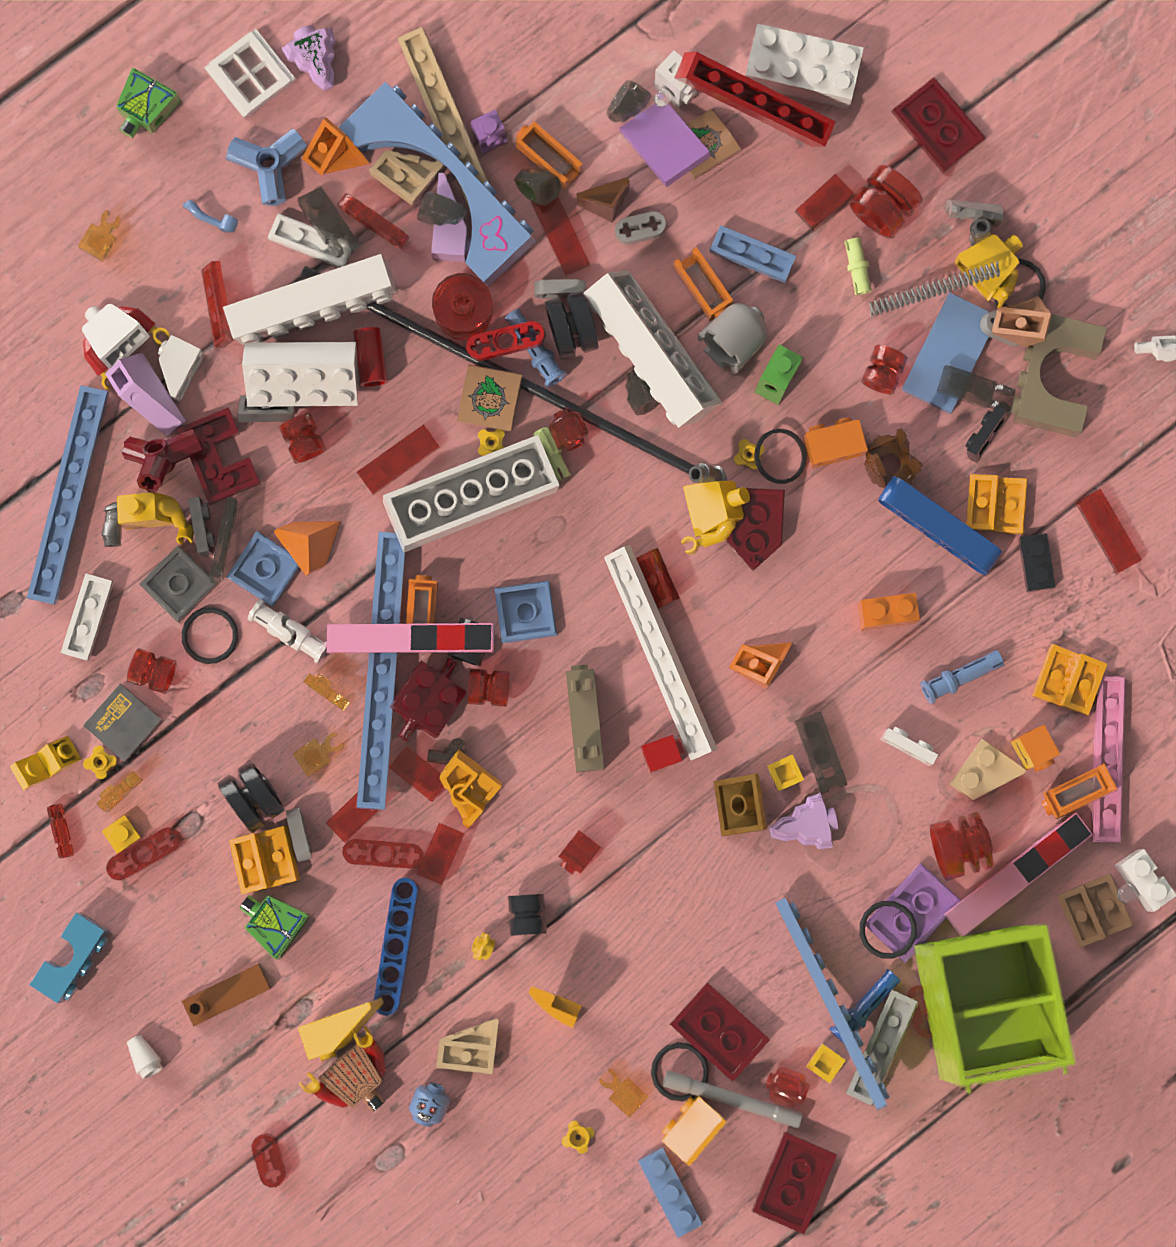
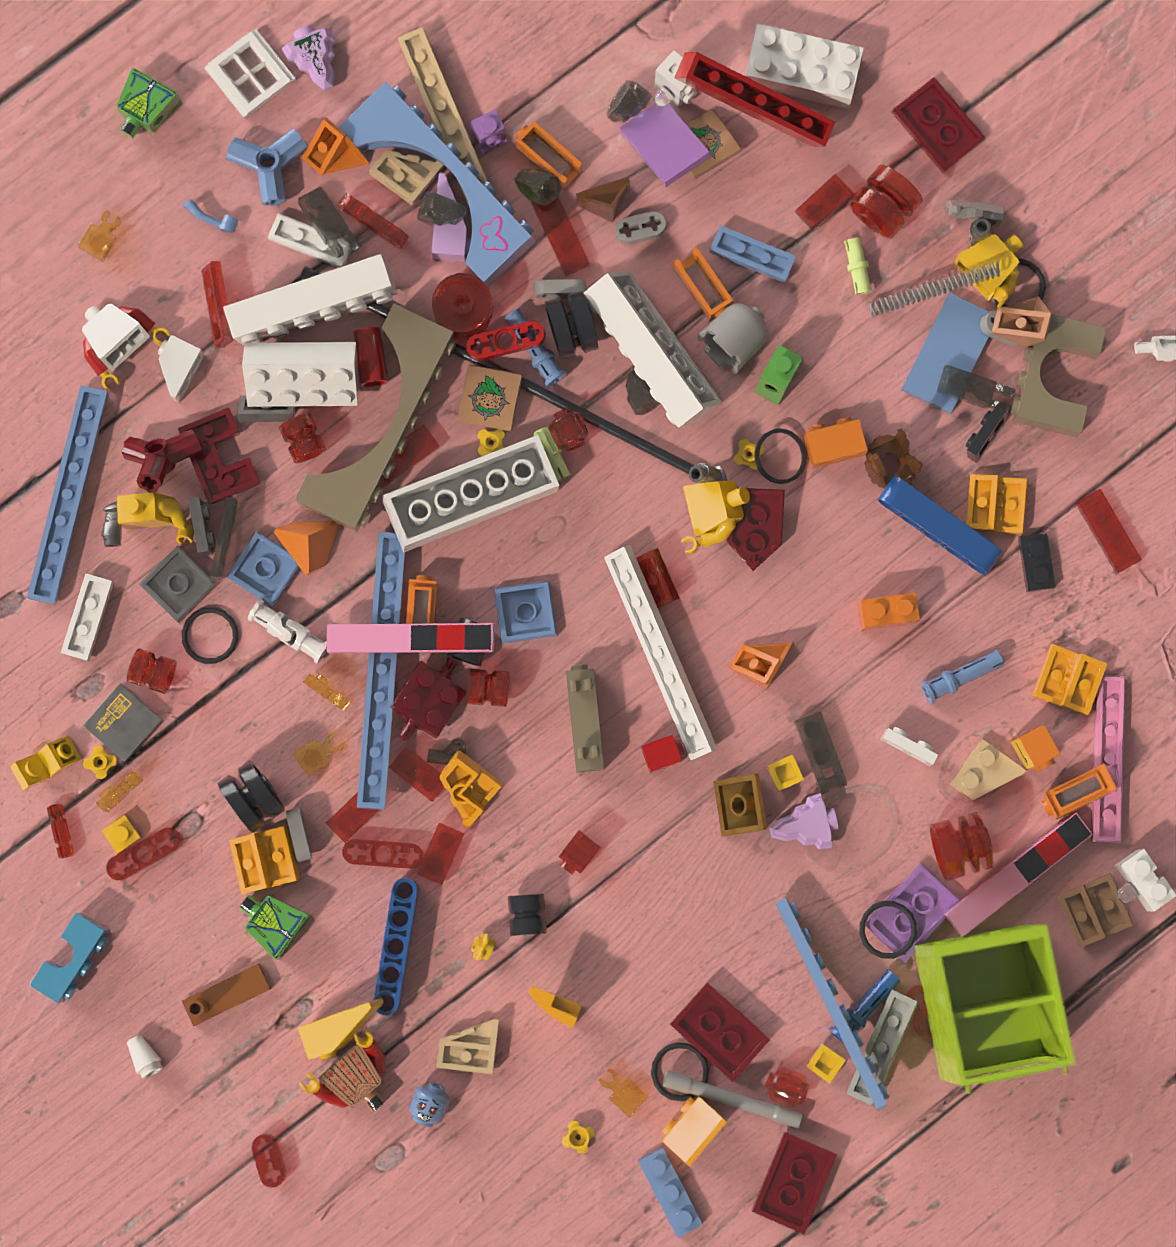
(144, 392): lavender slope -> none
(349, 492): none -> dark tan arch
(884, 369): clear red wheel -> none

